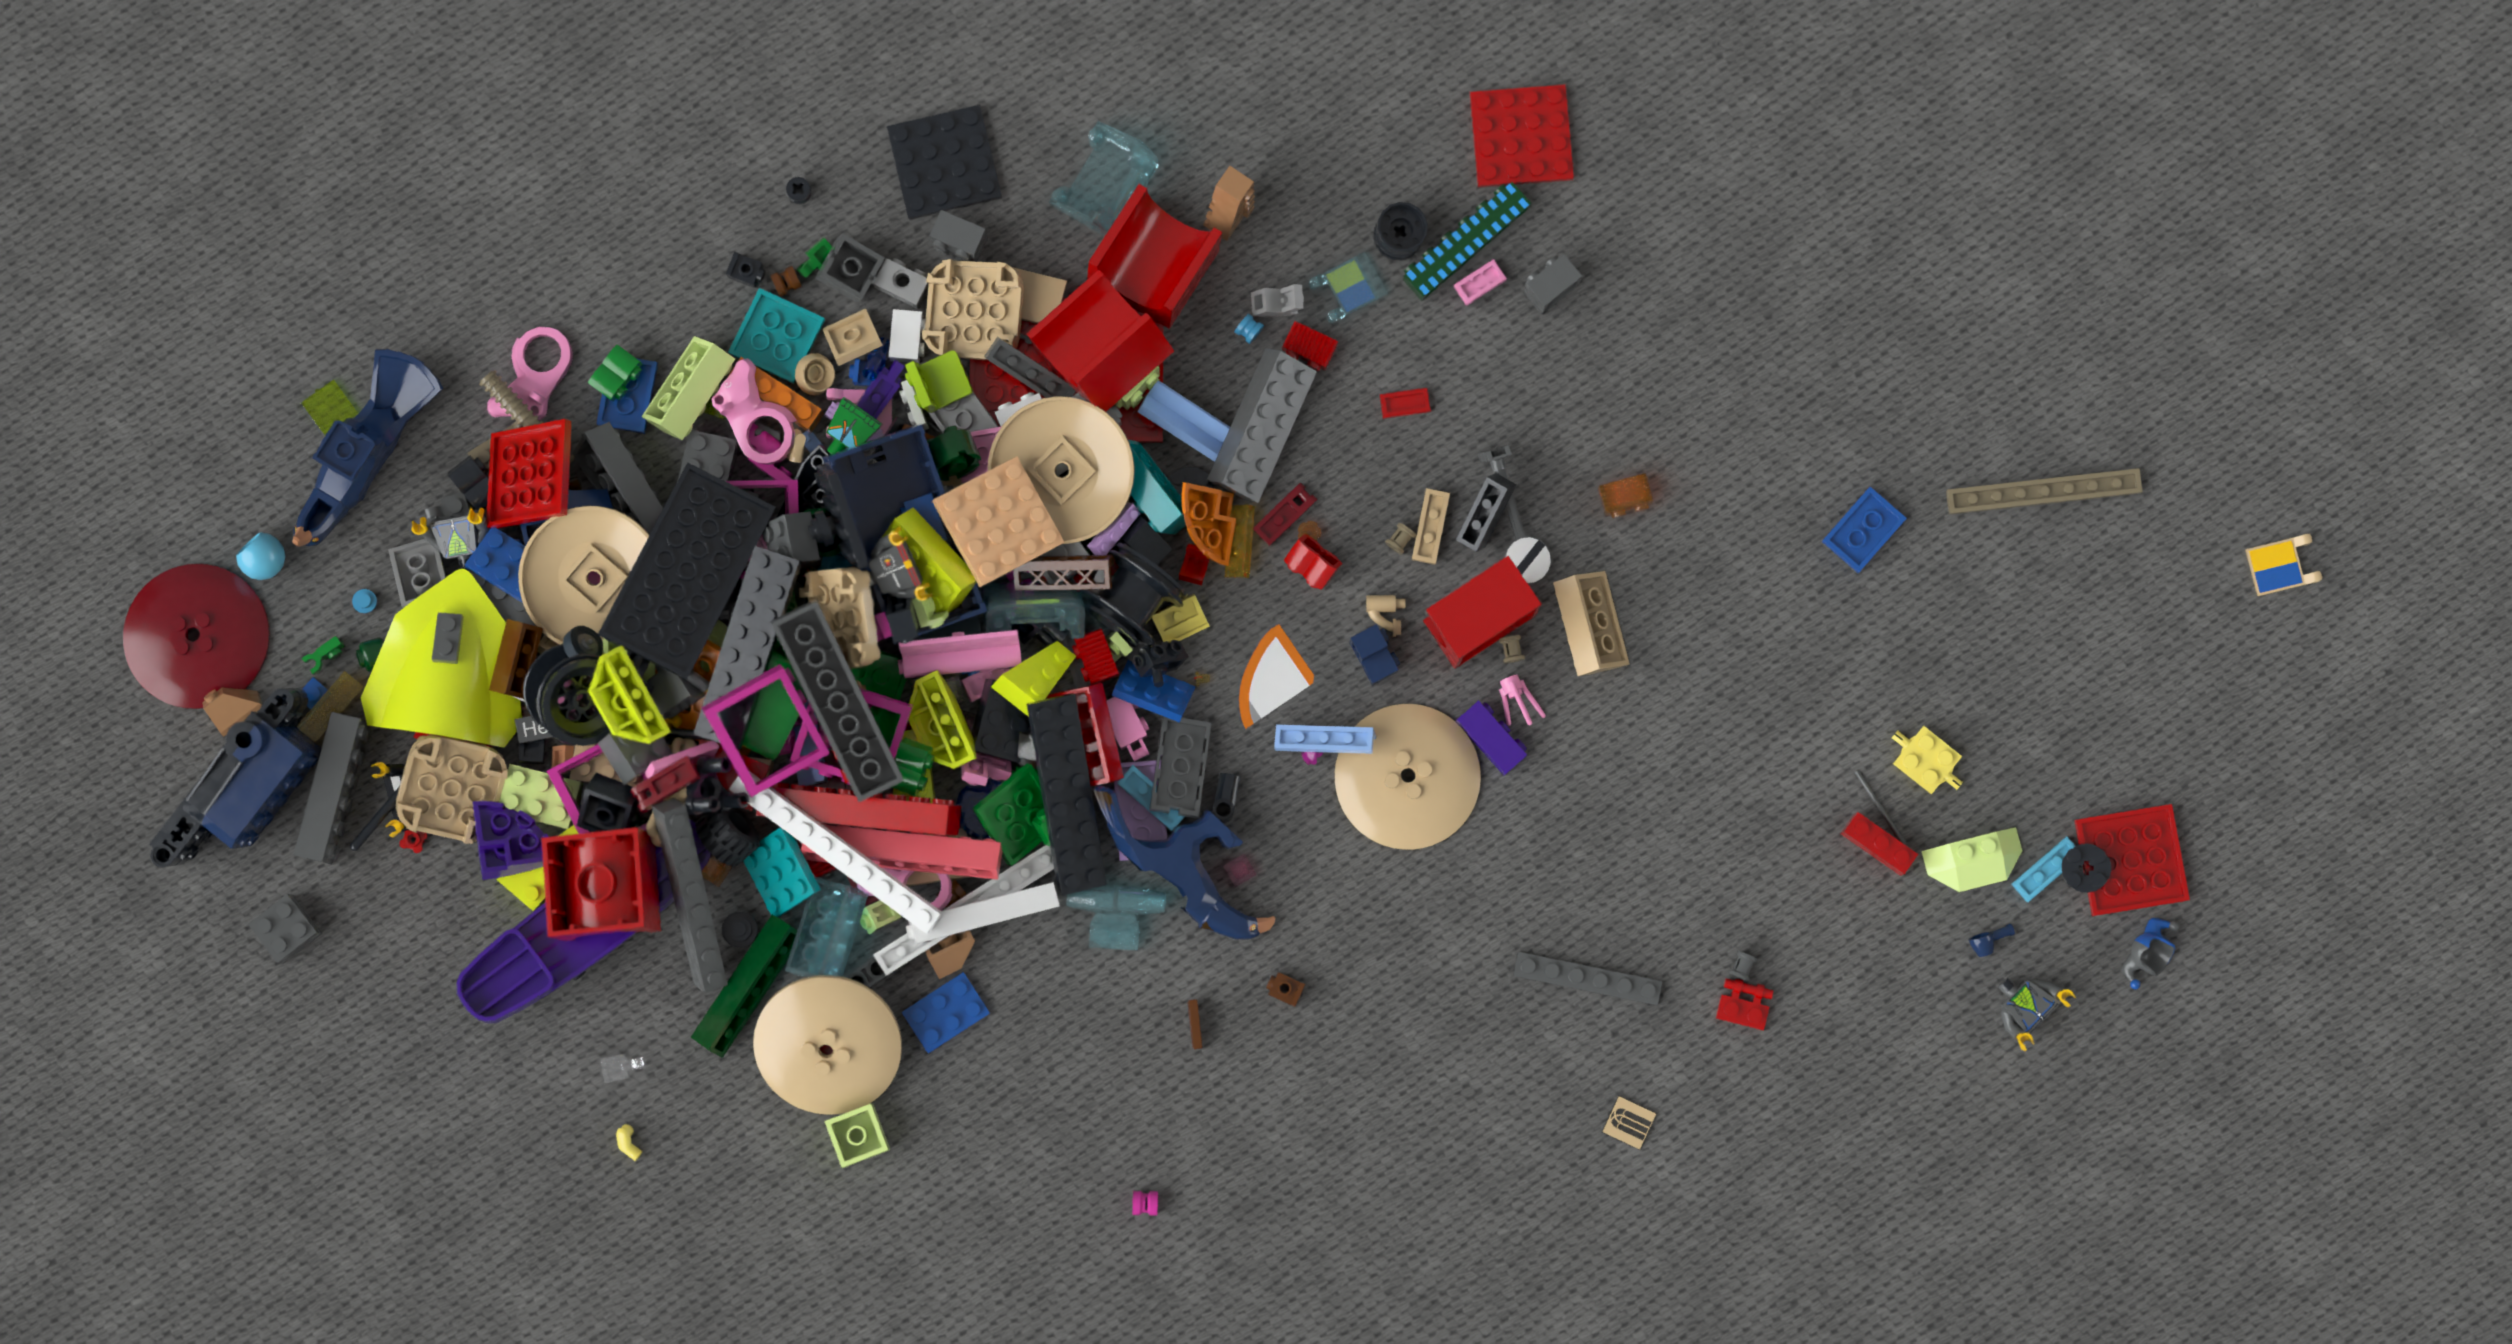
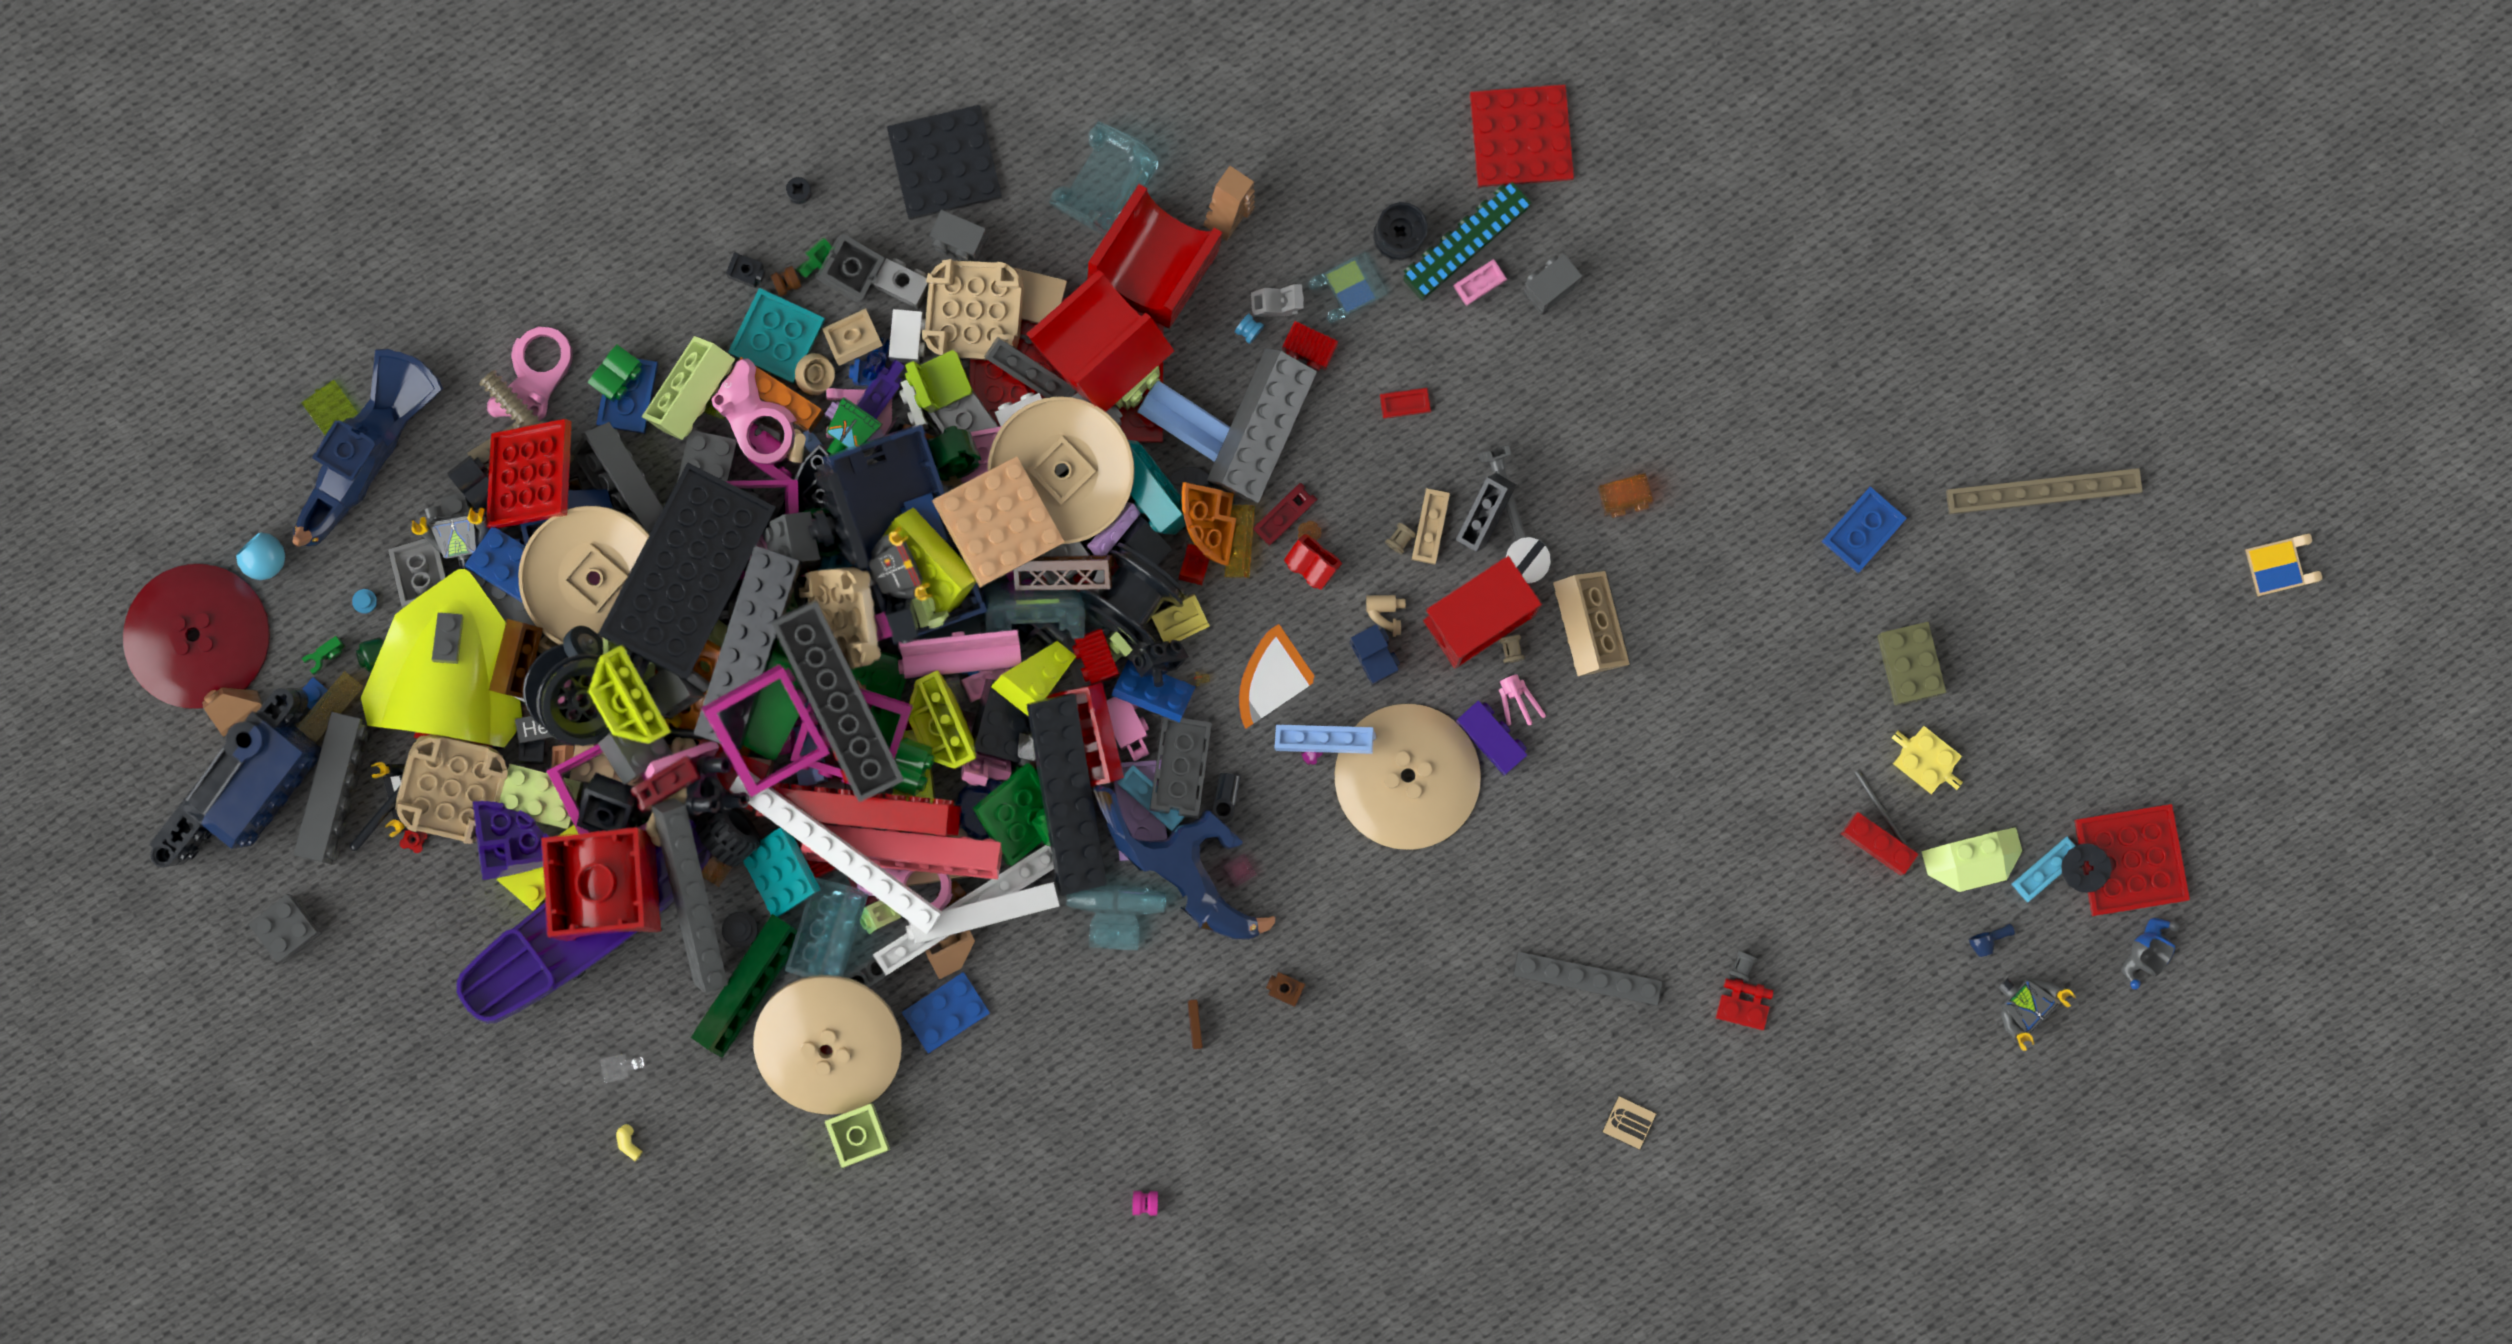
(1911, 663): none -> olive brick

